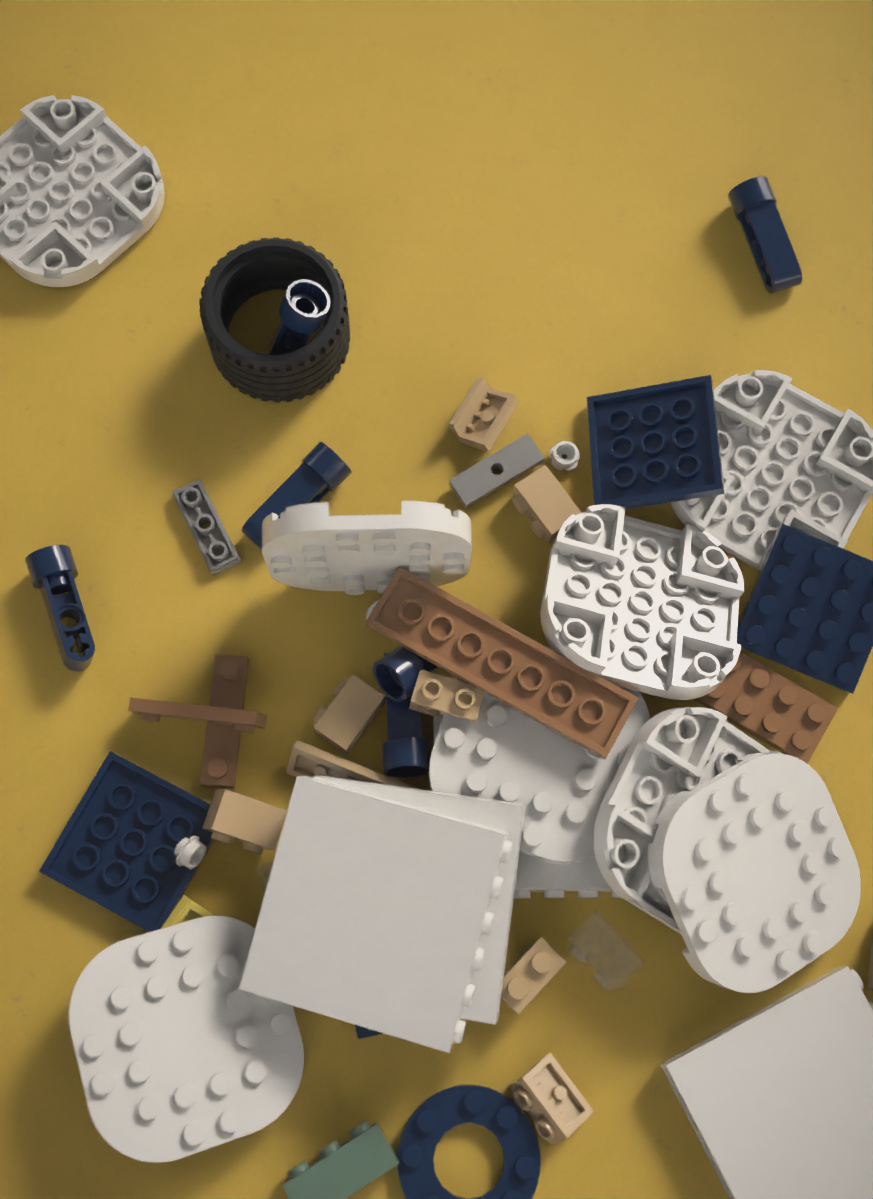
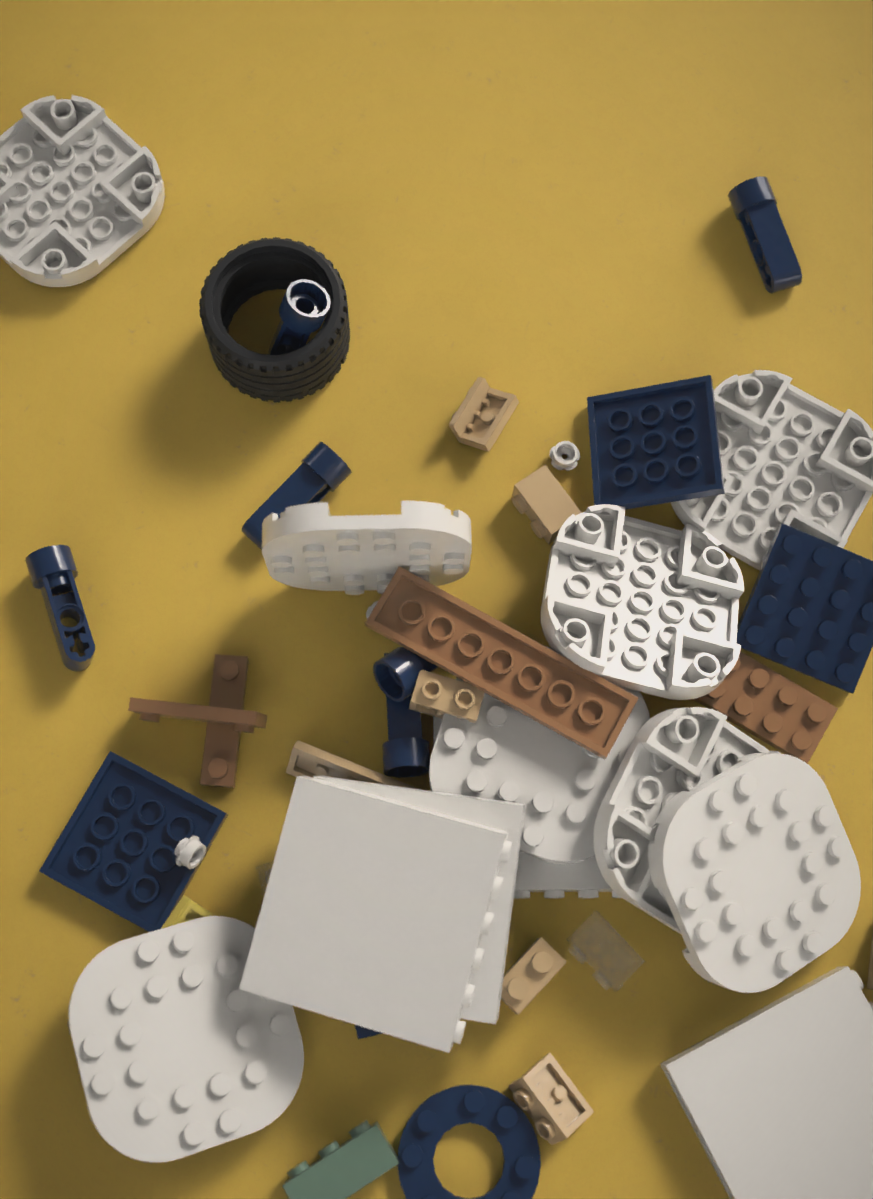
(213, 541): light grey tile -> none
(244, 820): tan brick -> none
(348, 714): tan brick -> none
(511, 461): light grey tile -> none

